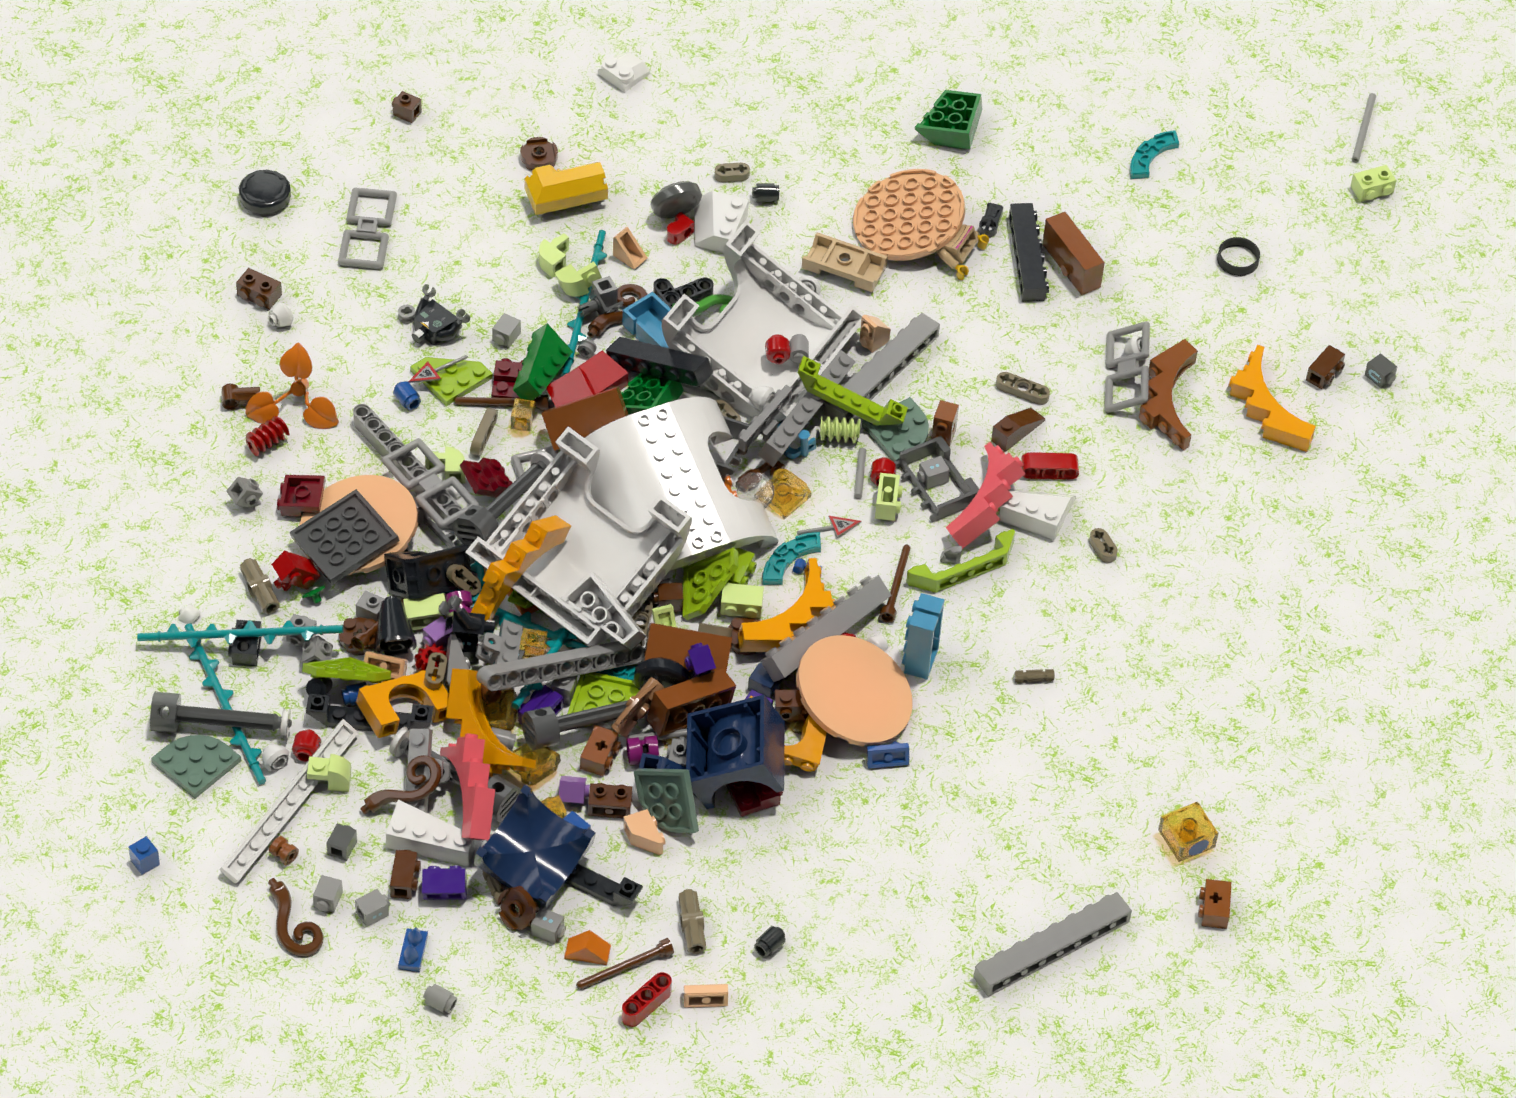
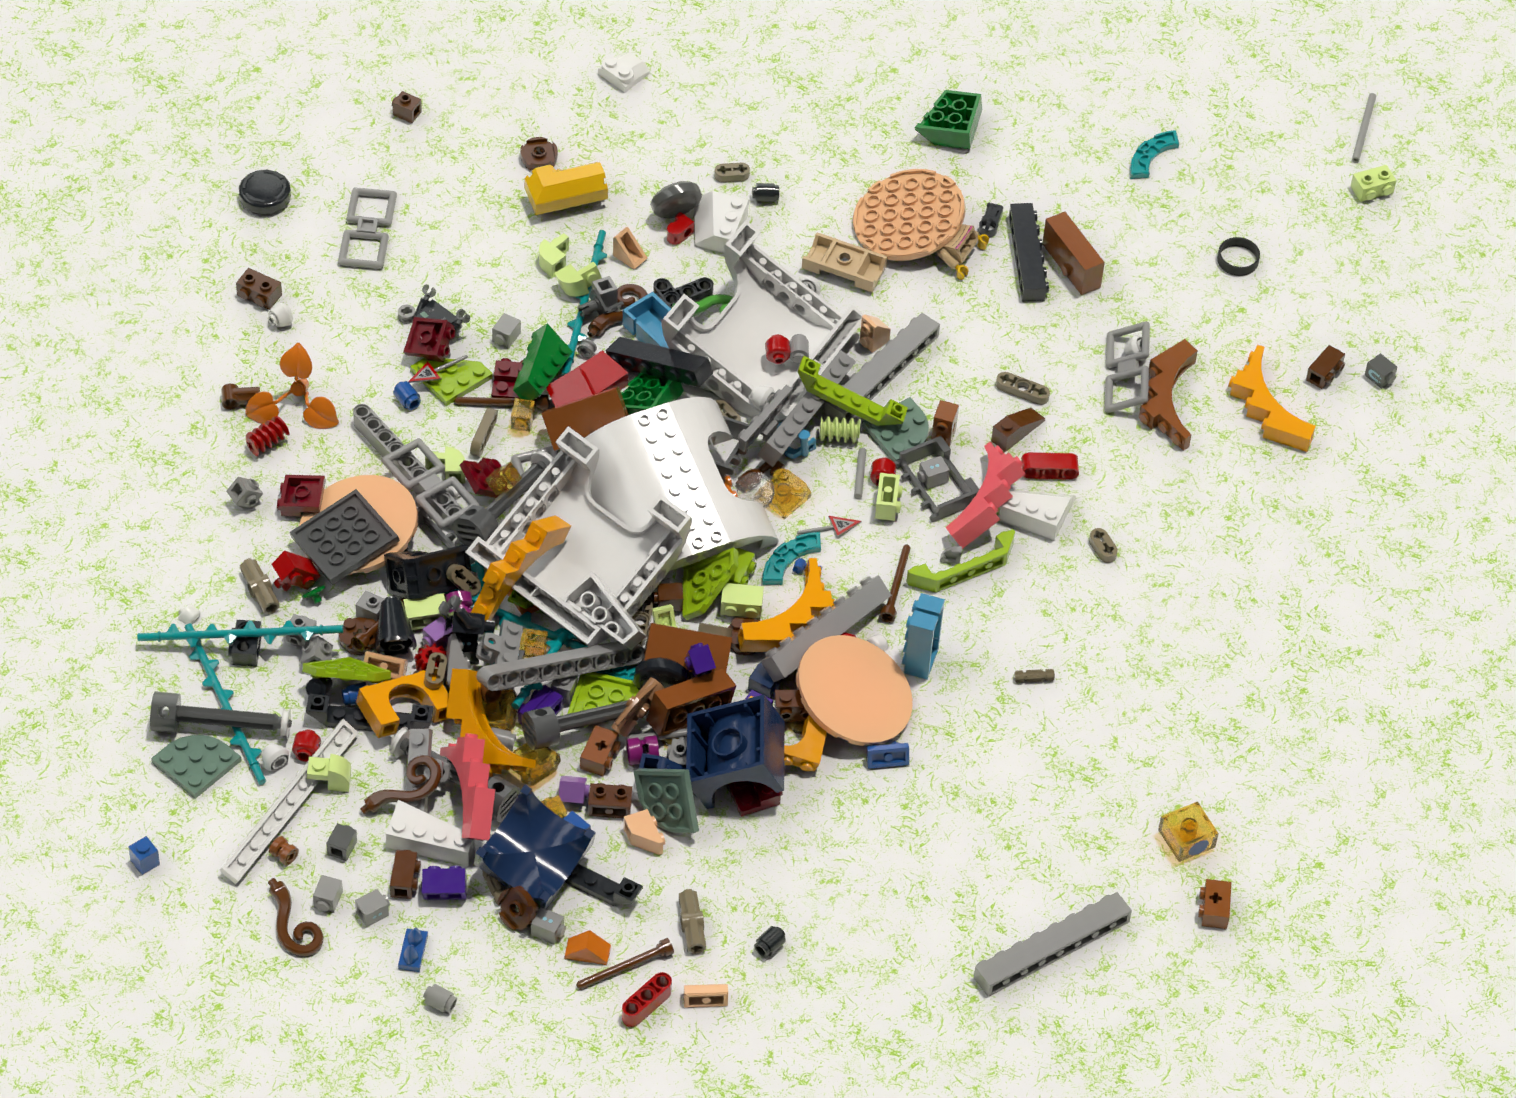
(429, 339): none -> dark red plate
(506, 475): none -> clear yellow brick

